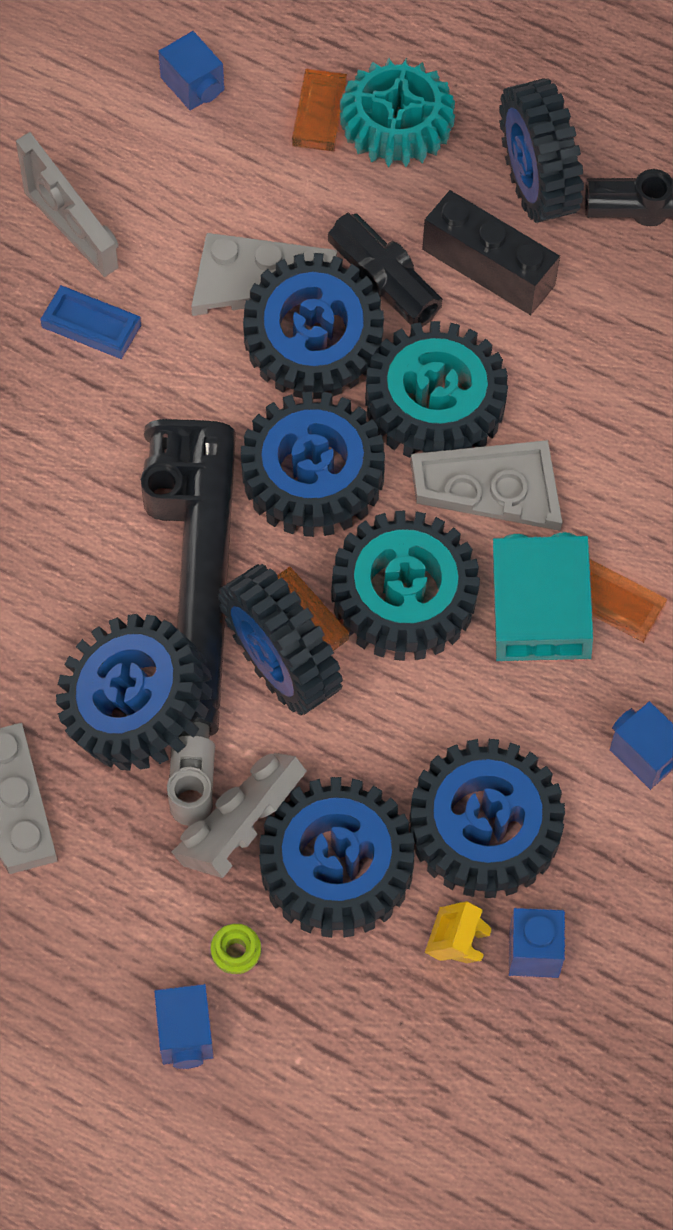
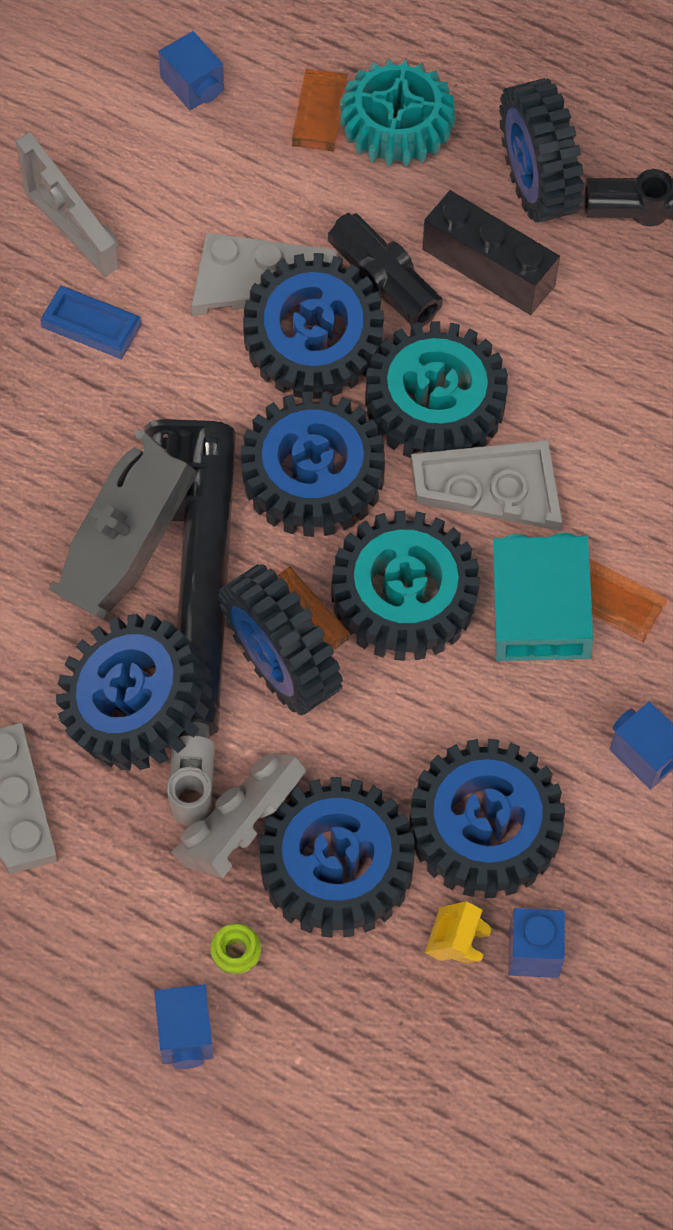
(123, 527): none -> dark grey piece

